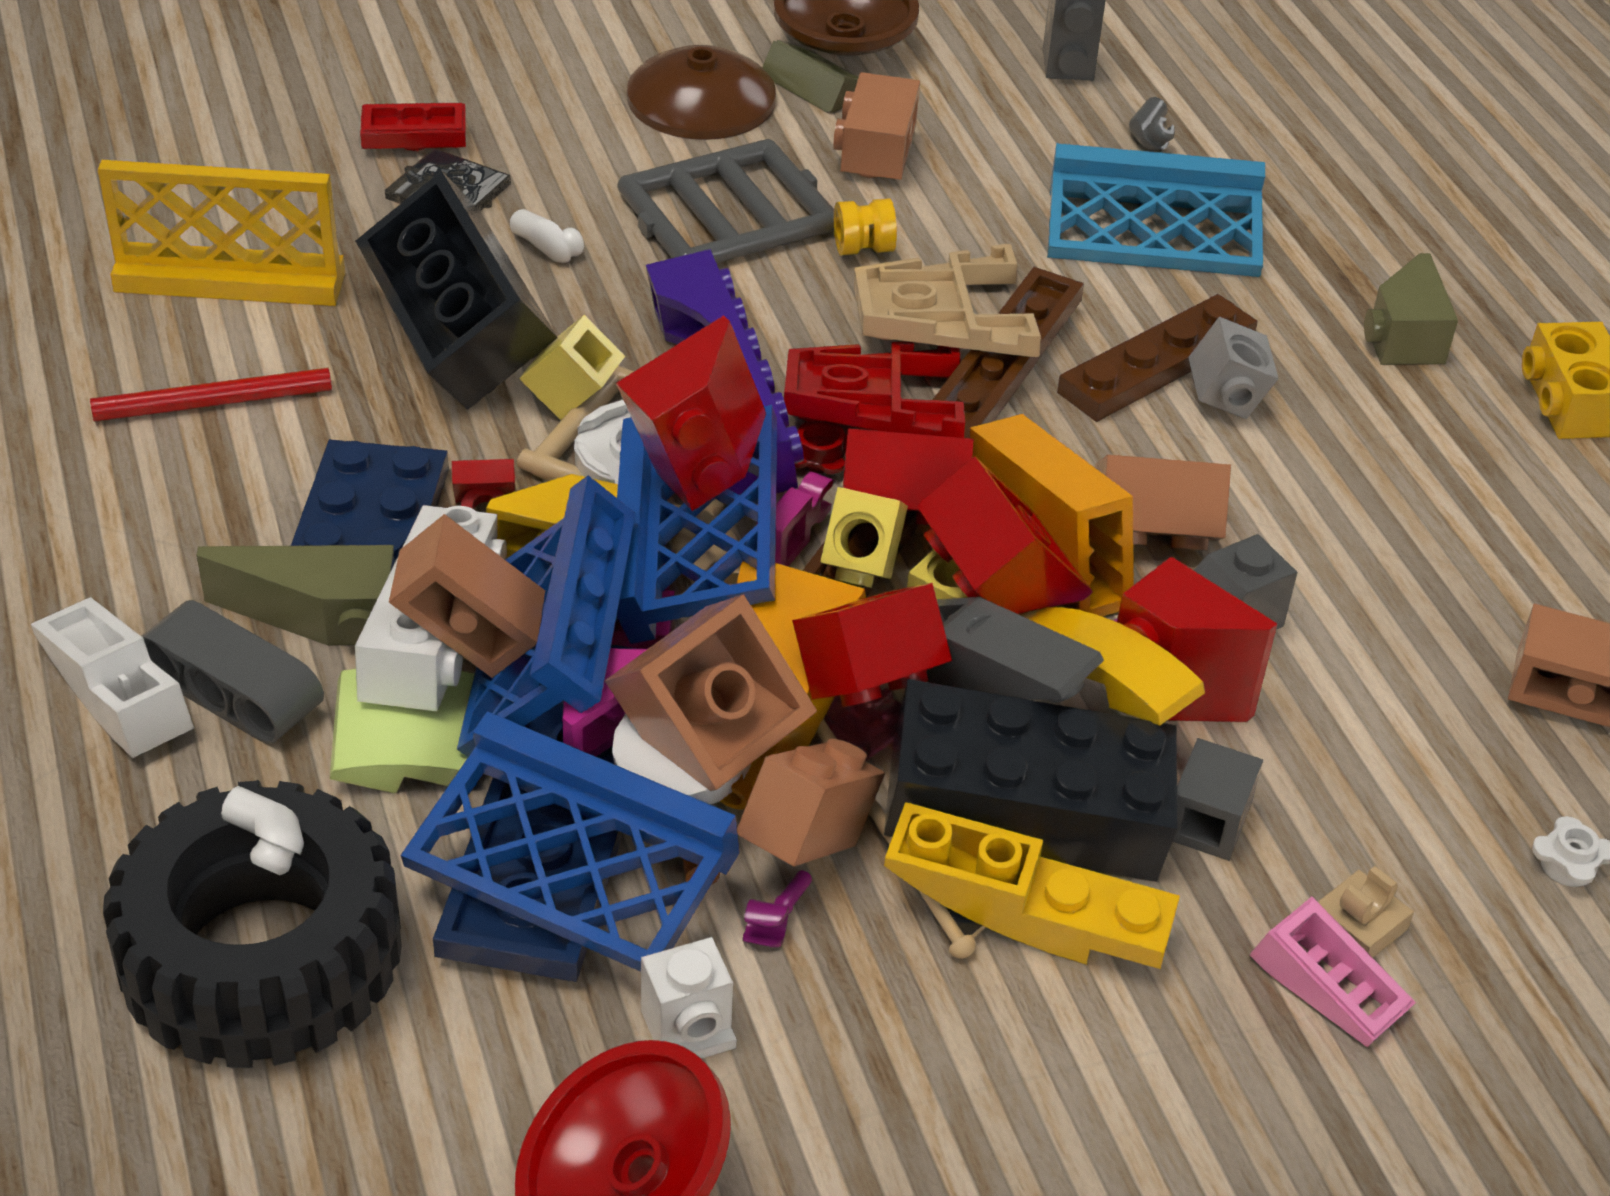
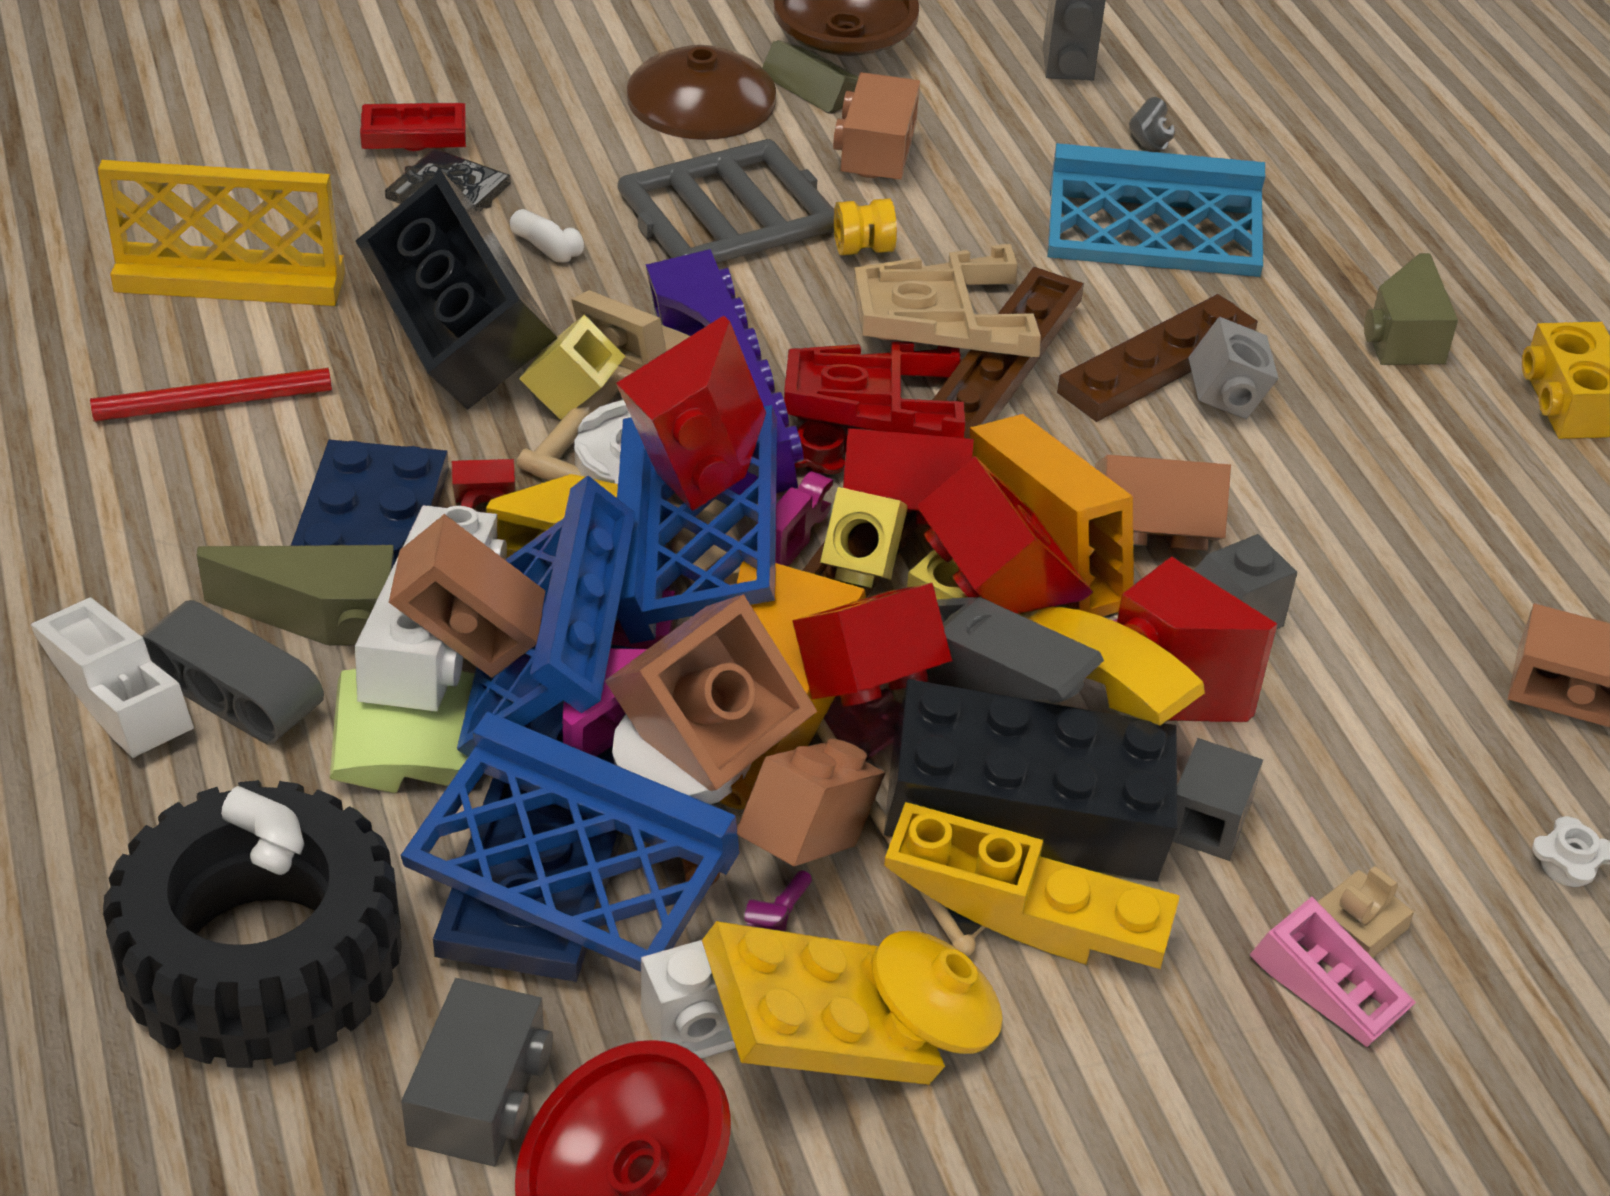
(476, 1072): none -> dark grey brick
(628, 328): none -> tan panel
(811, 1006): none -> yellow plate
(937, 992): none -> yellow dish

